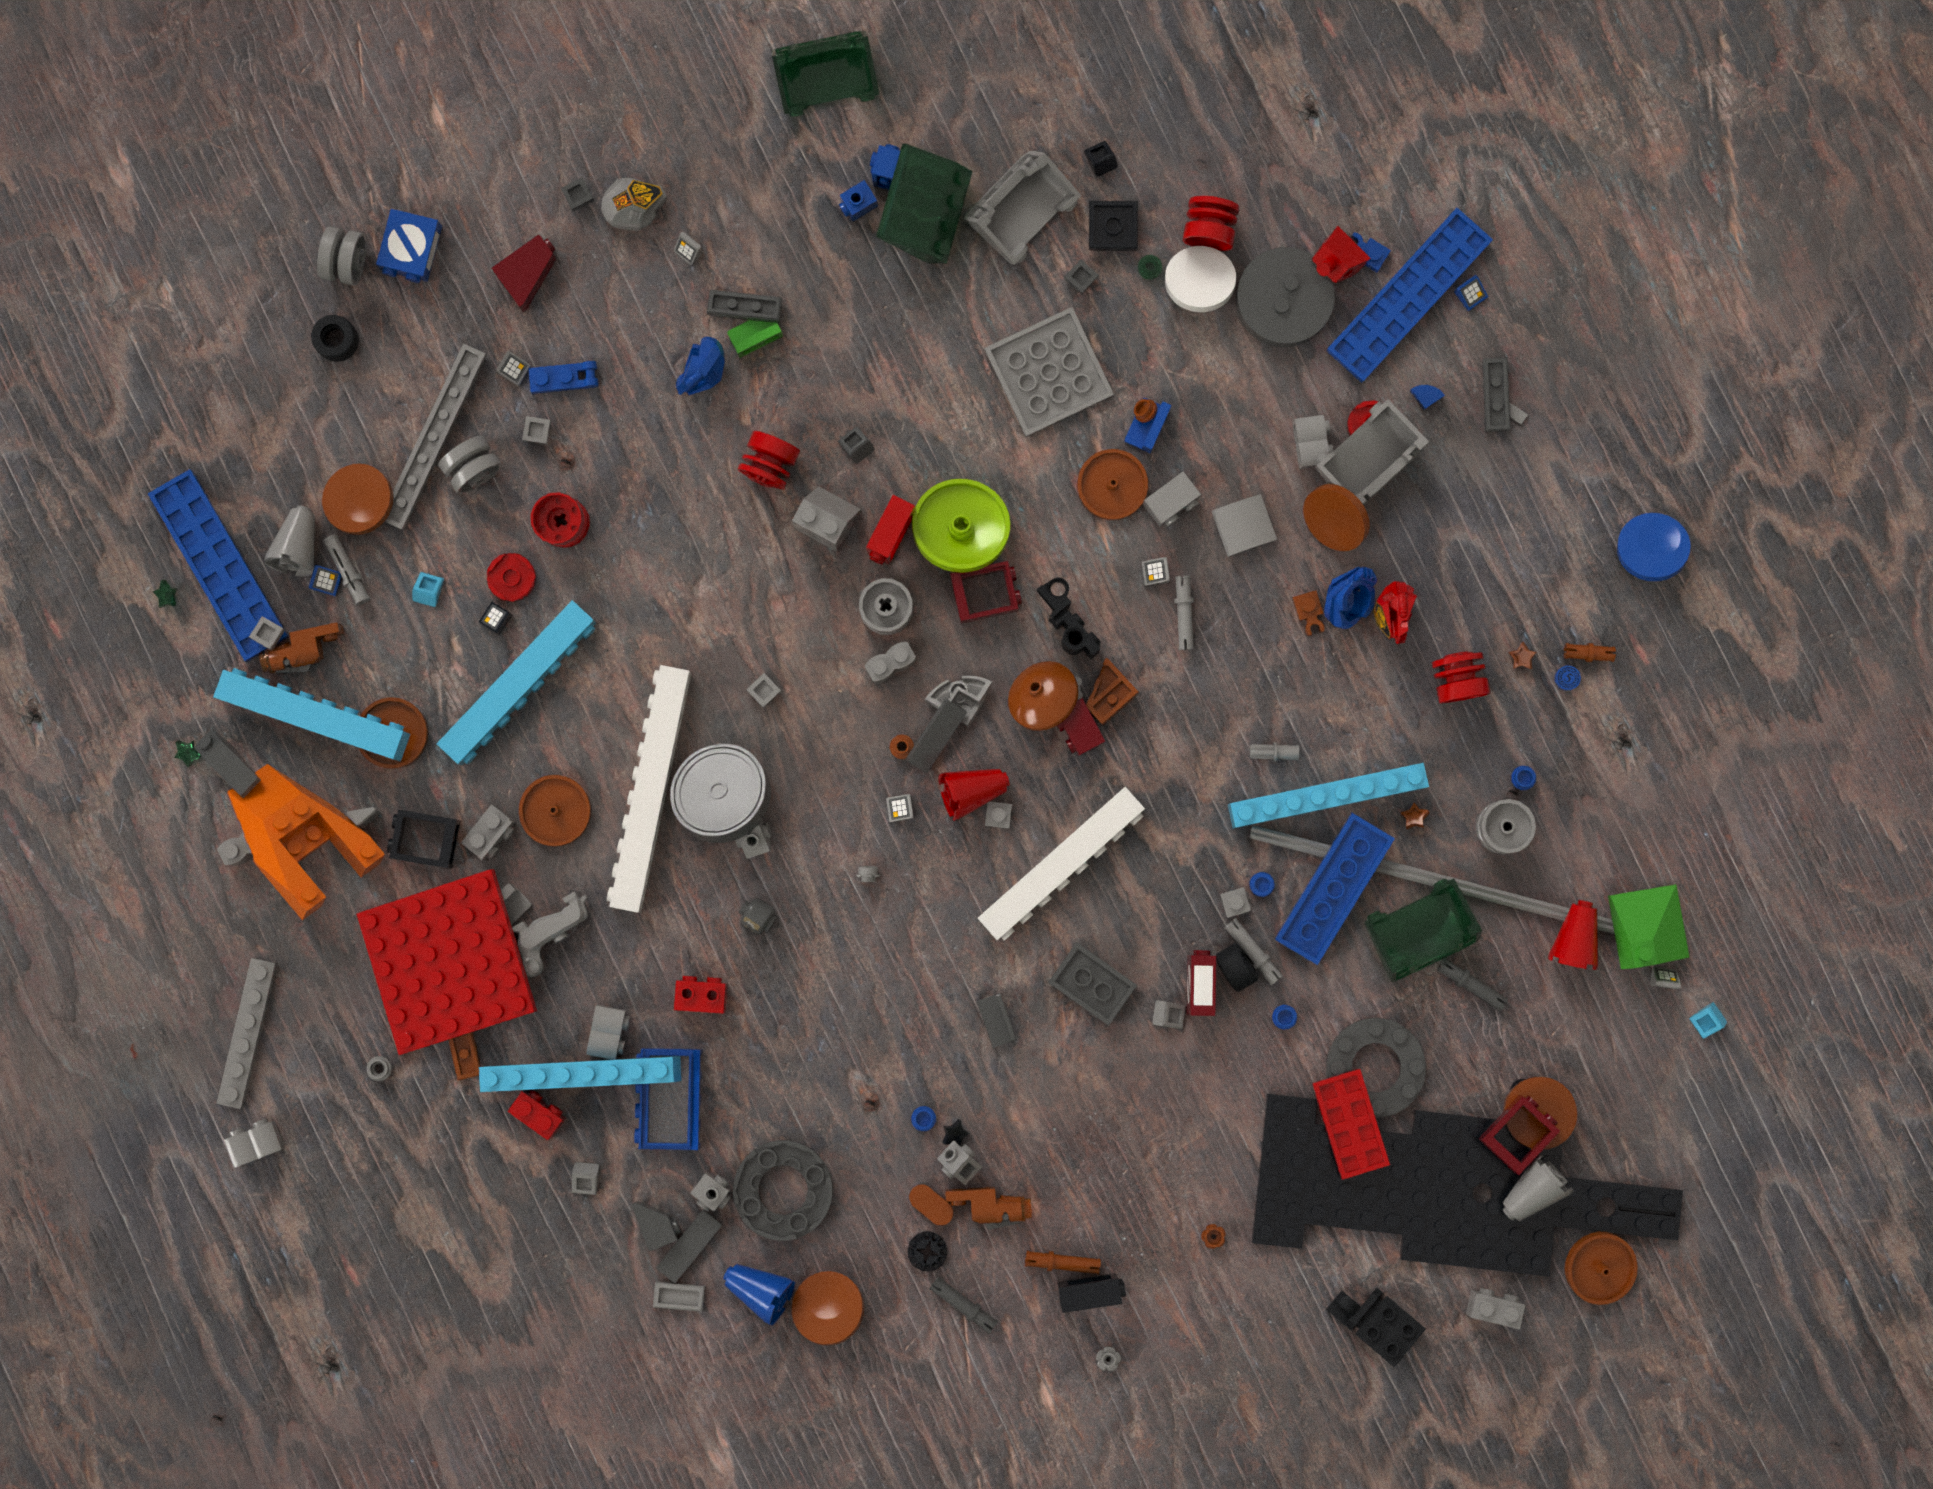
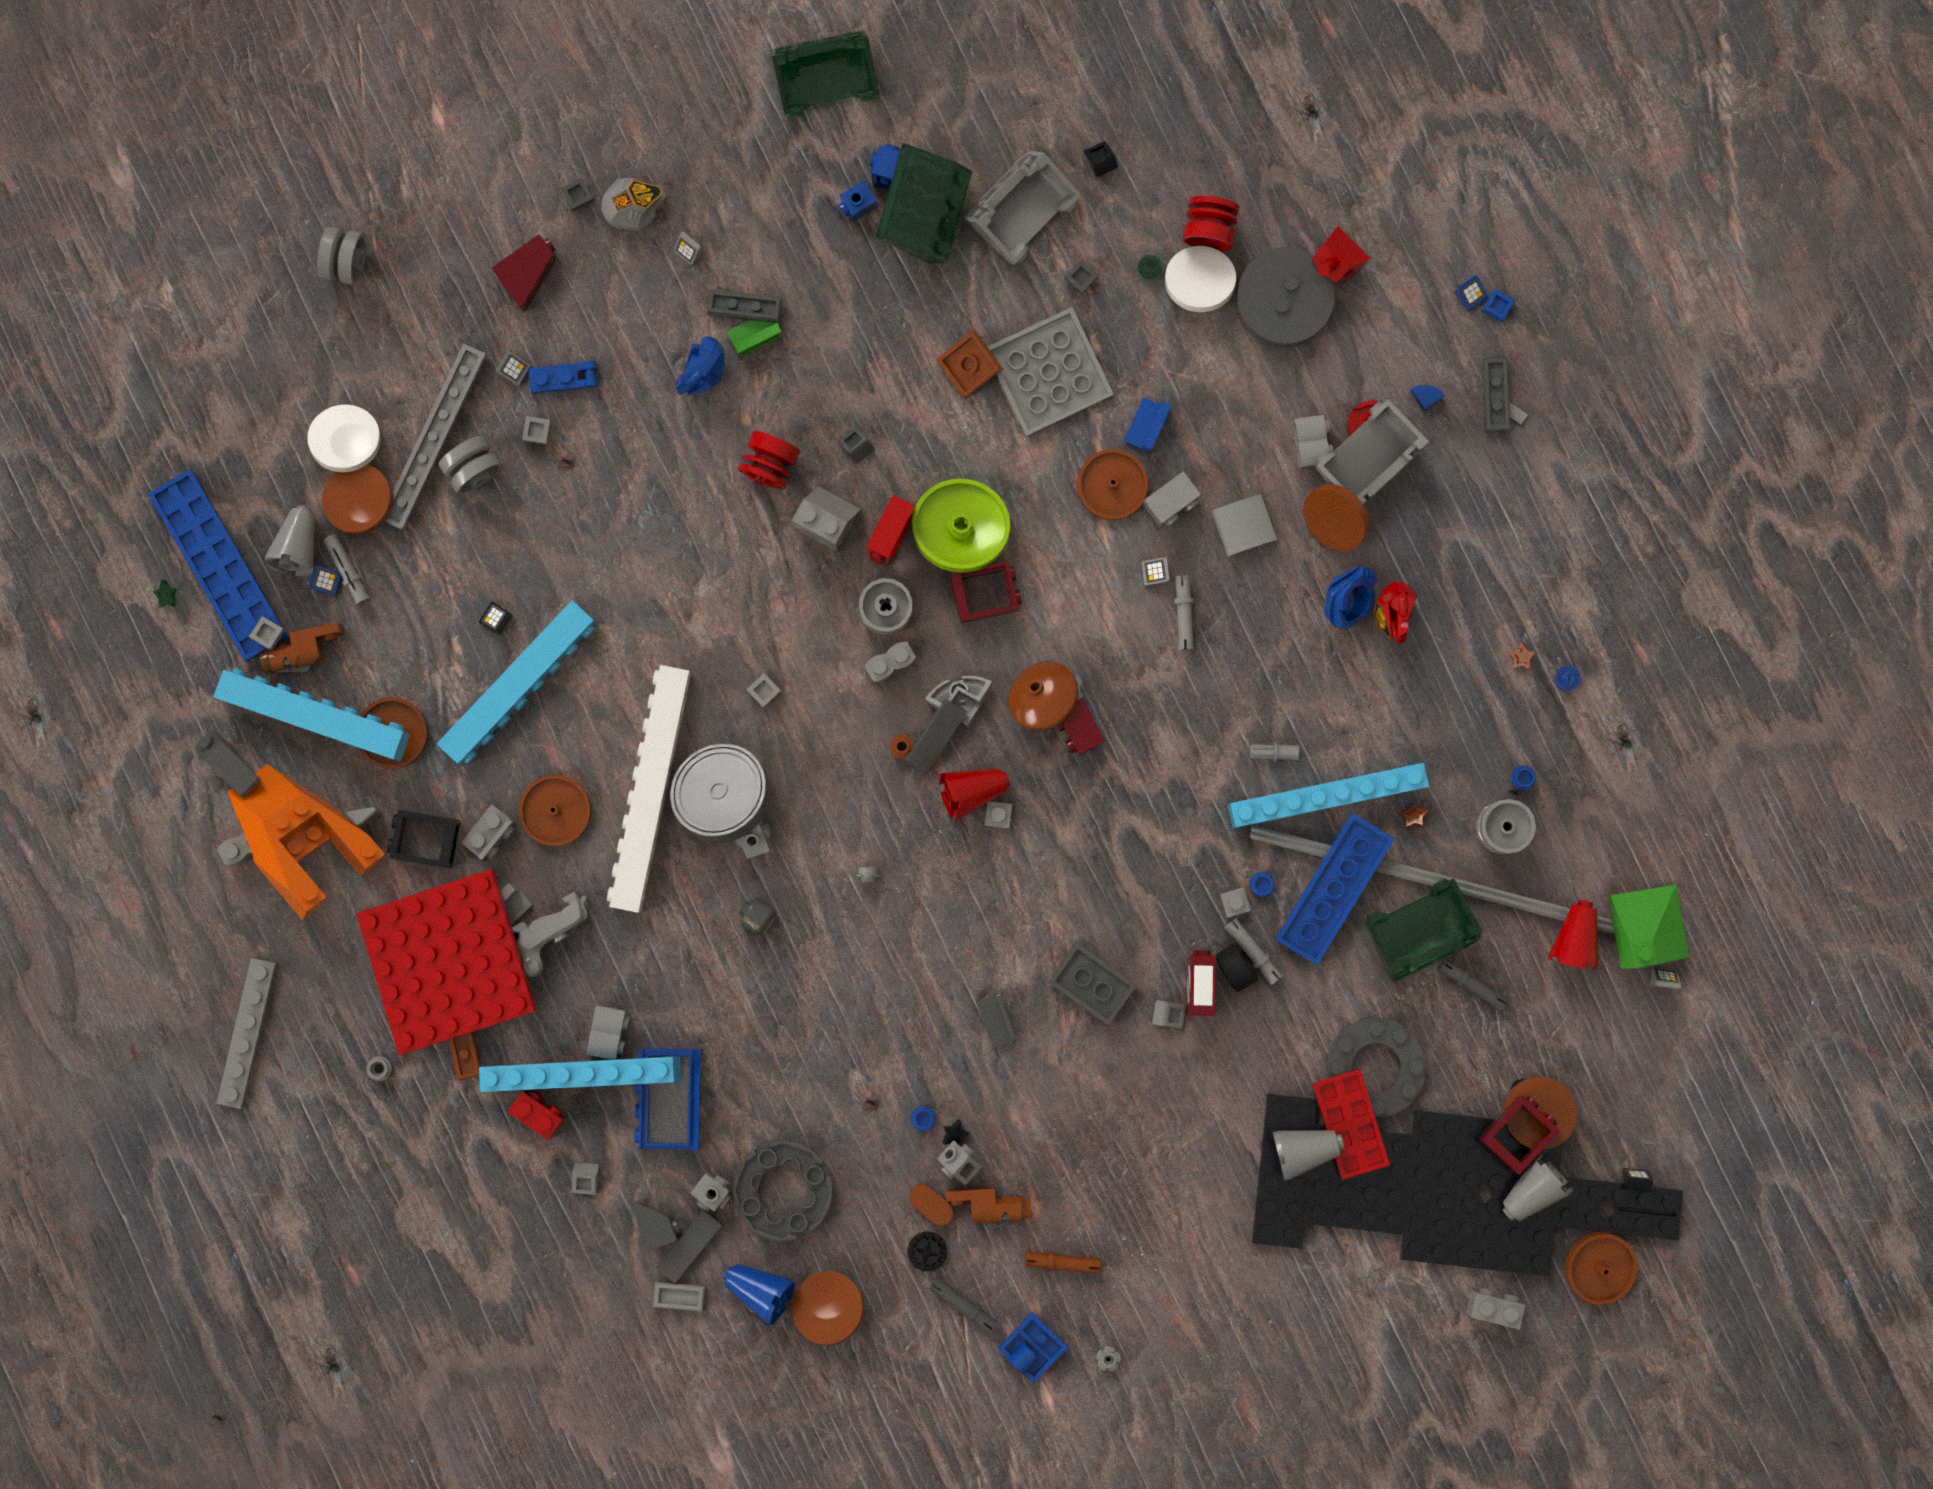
(186, 752): clear green piece -> none
(254, 1143): light grey brick -> none
(322, 329): black tyre -> none
(344, 438): none -> white piece
(408, 246): blue brick -> none
(427, 589): medium azure slope -> none
(511, 577): red tile -> none
(546, 518): red wheel -> none
(700, 996): red brick -> none
(899, 808): slope -> none
(969, 364): none -> dark orange plate
(1032, 1347): none -> blue plate
(1061, 863): white brick -> none
(1072, 623): black plate -> none
(1091, 1292): black window -> none
(1110, 693): dark orange wing -> none
(1113, 225): black plate -> none
(1145, 410): dark orange plate -> none
(1218, 1241): dark orange plate -> none
(1284, 1017): blue plate -> none
(1306, 1149): none -> light grey cone
(1308, 608): dark orange plate -> none
(1374, 250): blue plate -> none
(1380, 1324): black plate -> none
(1409, 295): blue plate -> none
(1460, 677): red wheel -> none
(1498, 305): none -> blue tile
(1589, 652): dark orange pin -> none
(1637, 1180): none -> black slope
(1653, 547): blue piece -> none
(1708, 1020): medium azure slope -> none

